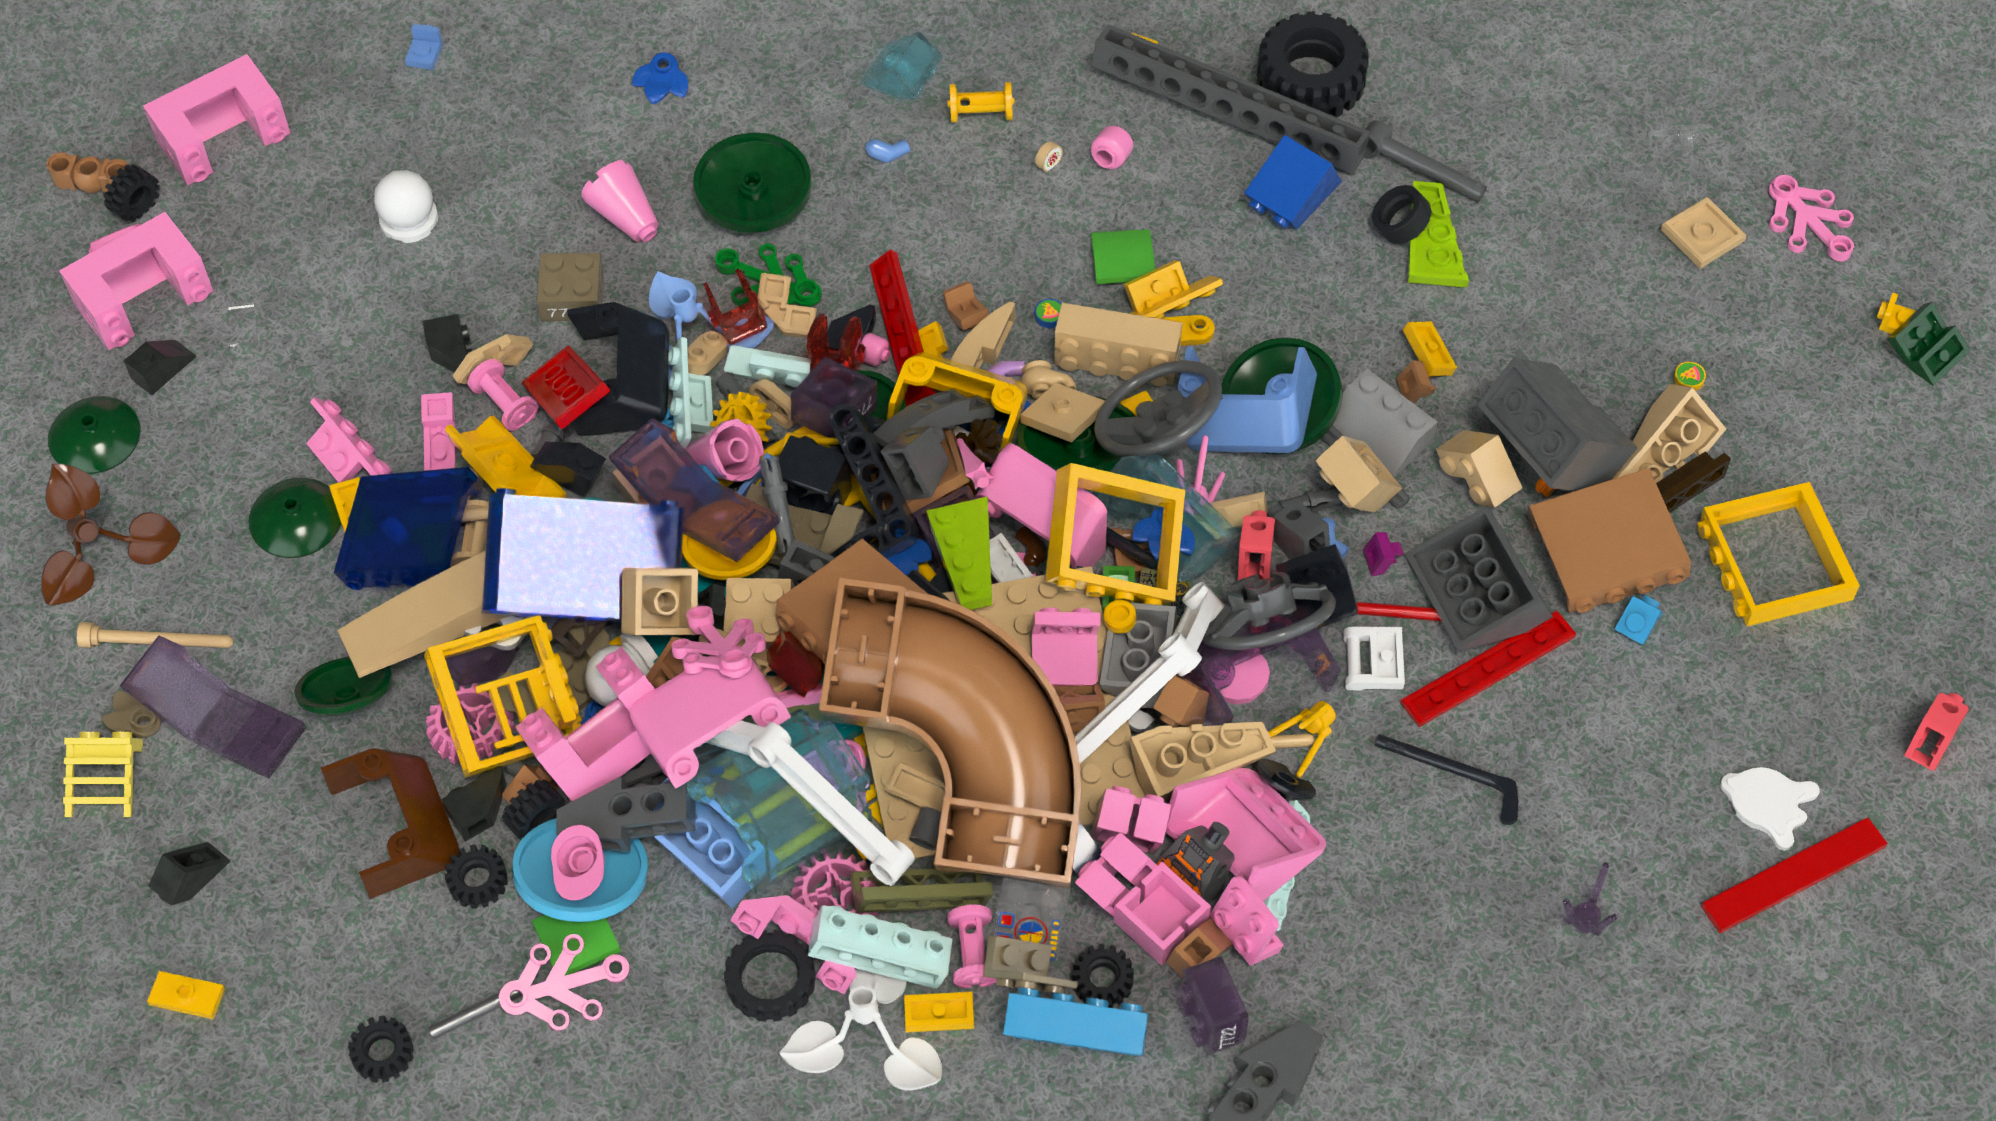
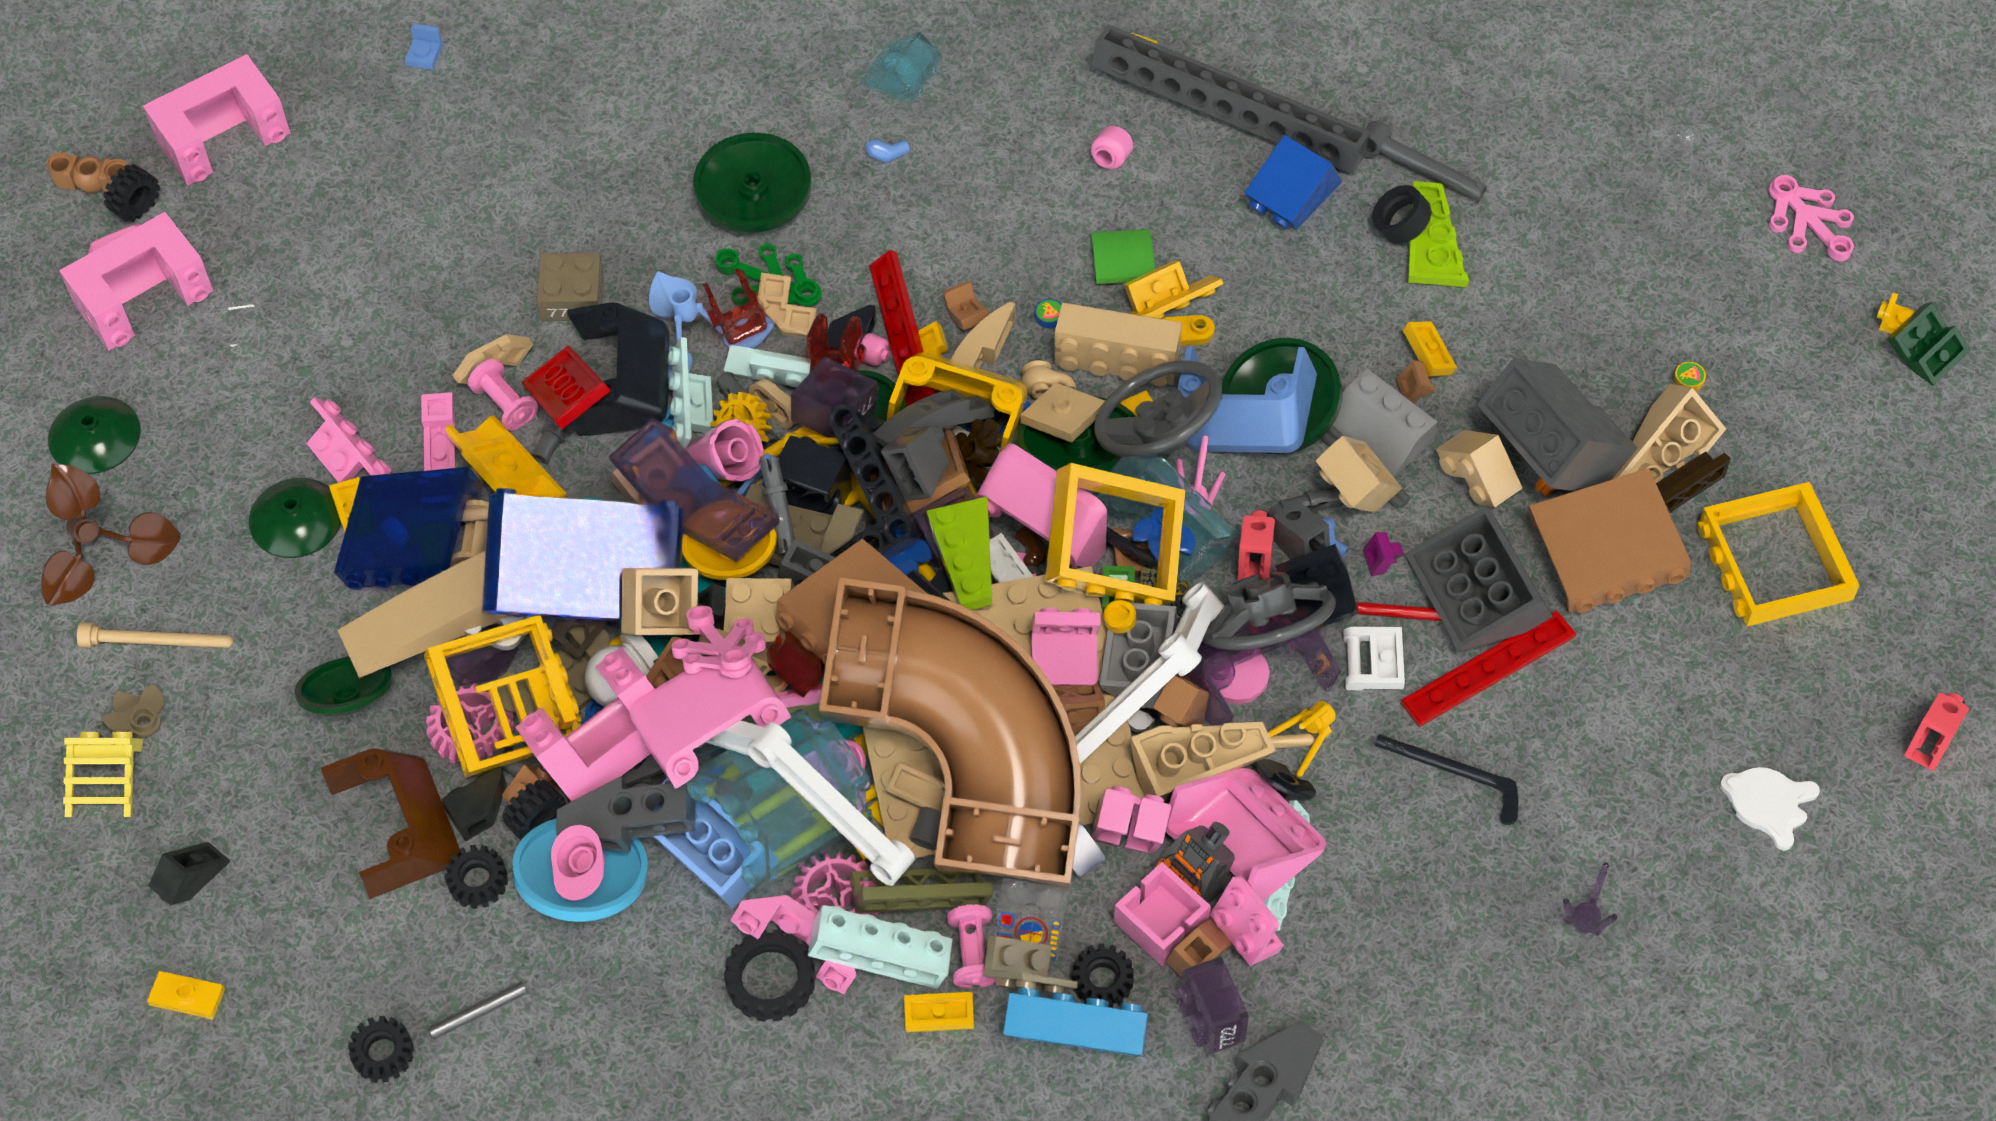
(157, 363): pearl dark grey slope -> none
(209, 710): clear purple windscreen -> none
(405, 206): white tile -> none
(447, 340): pearl dark grey slope -> none
(558, 985): bright pink plant -> none
(569, 465): black slope -> none
(596, 935): bright green slope -> none
(622, 201): bright pink cone -> none
(659, 81): blue plate -> none
(706, 352): tan plate -> none
(817, 1048): white plant -> none
(974, 466): bright pink piece -> none
(981, 102): yellow hose -> none
(1008, 368): lavender arm -> none
(1048, 156): tile -> none
(1098, 876): bright pink piece -> none
(1236, 508): tan tile -> none
(1317, 38): black tyre -> none
(1639, 618): dark azure bracket -> none
(1703, 232): tan plate -> none
(1793, 875): red tile -> none

